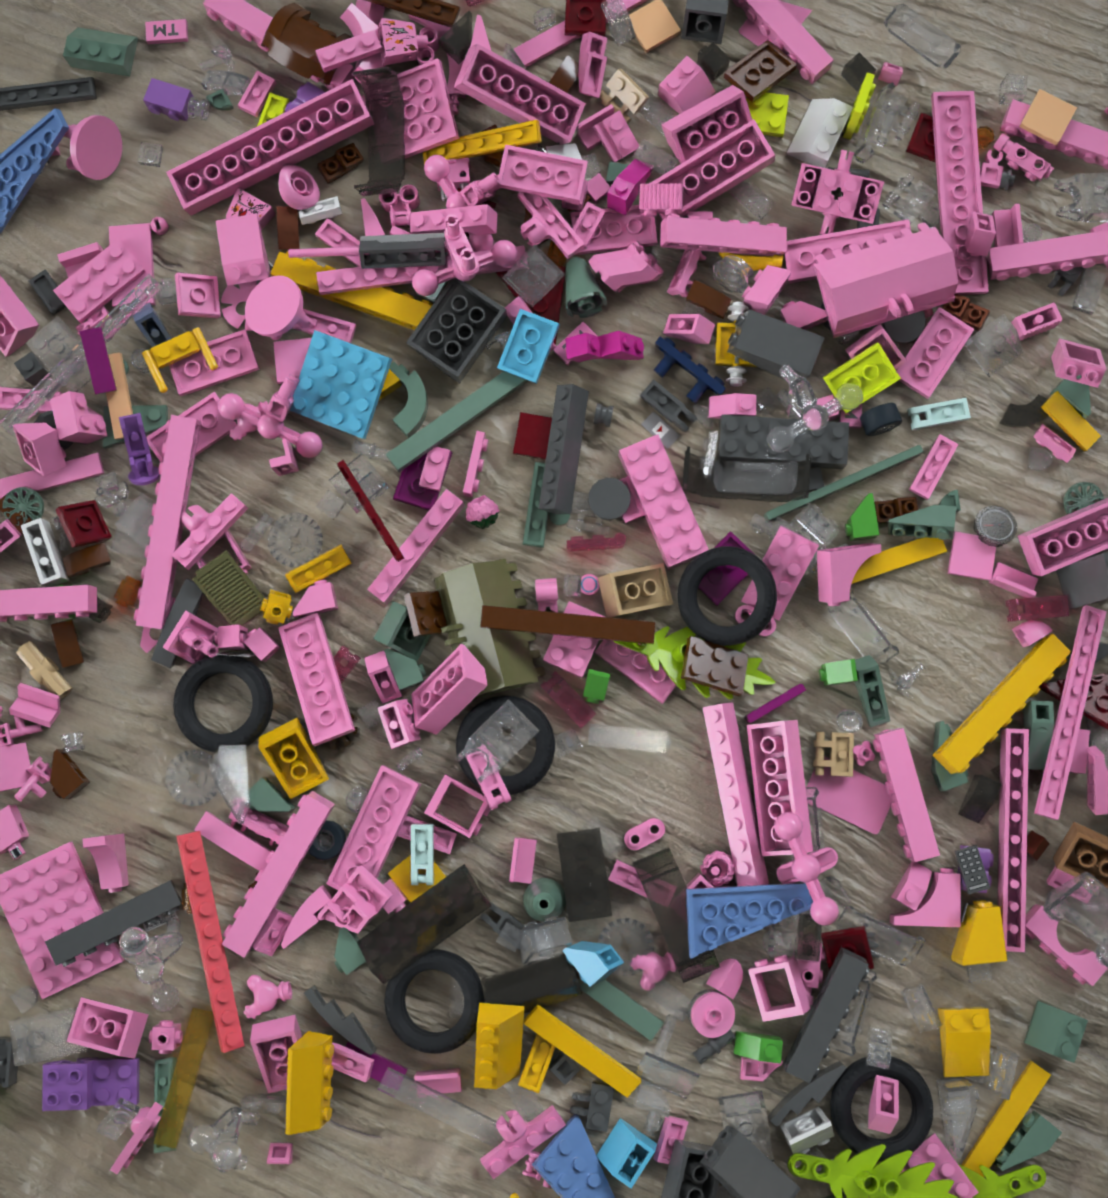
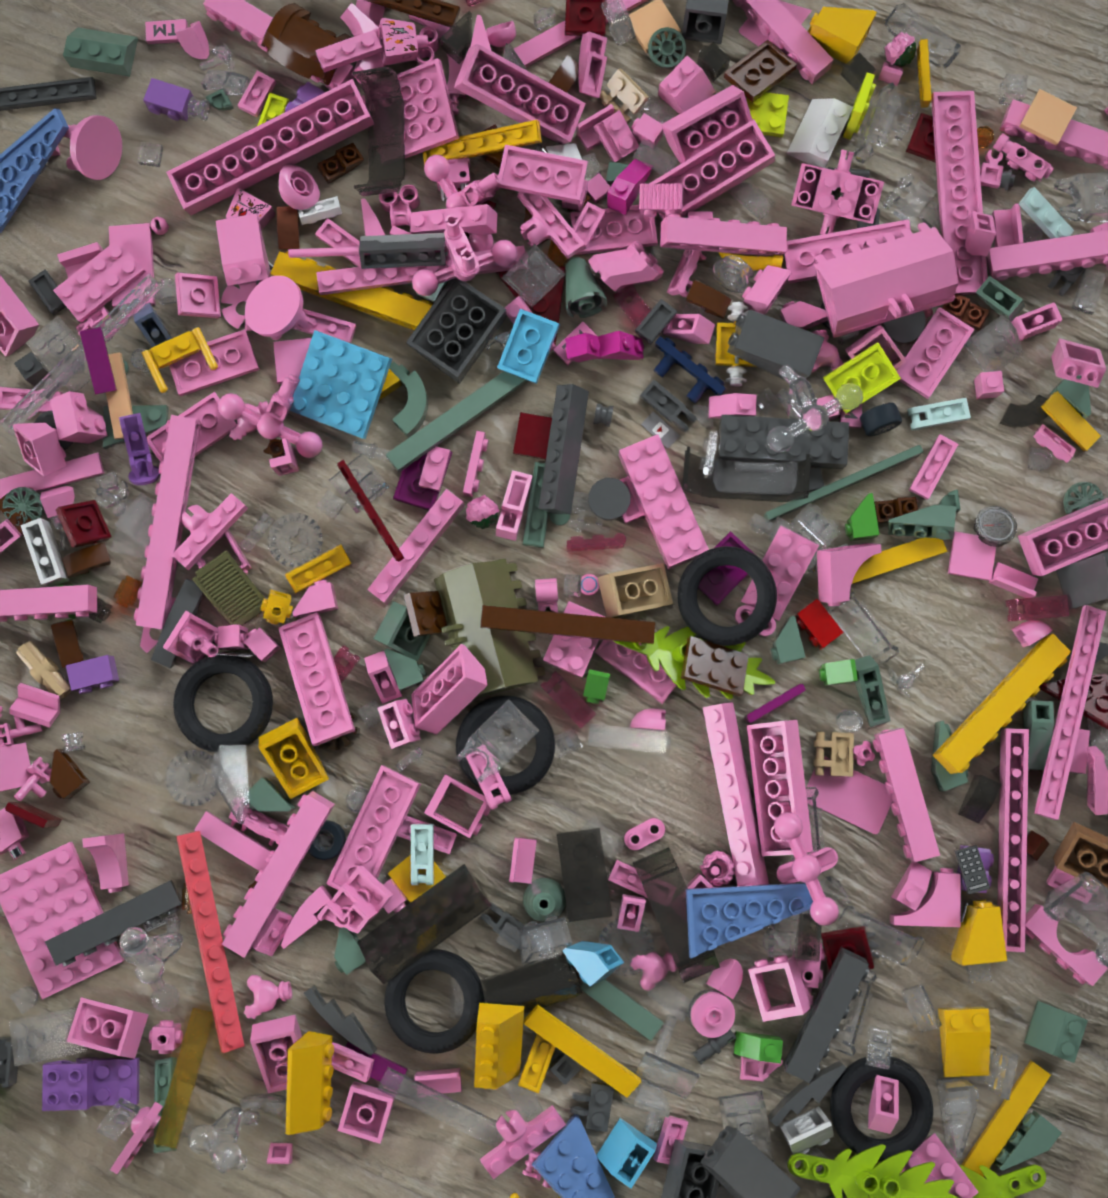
(32, 814): none -> dark red tile
(55, 498): none -> bright pink brick
(92, 673): none -> medium lavender brick
(194, 41): none -> bright pink brick
(271, 449): none -> reddish brown plate
(366, 1112): none -> bright pink brick
(501, 34): none -> bright pink hair
(513, 505): none -> bright pink slope
(631, 912): none -> bright pink slope
(636, 309): none -> clear pink plate
(647, 129): none -> bright pink brick
(649, 719): none -> bright pink brick
(655, 321): none -> dark grey tile
(666, 47): none -> sand green wheel
(788, 643): none -> sand green slope
(818, 624): none -> red brick
(828, 354): none -> bright pink animal
(841, 30): none -> yellow slope
(901, 50): none -> bright pink piece
(924, 73): none -> yellow tile
(989, 385): none -> bright pink brick
(1000, 298): none -> sand green slope
(1045, 215): none -> light aqua plate

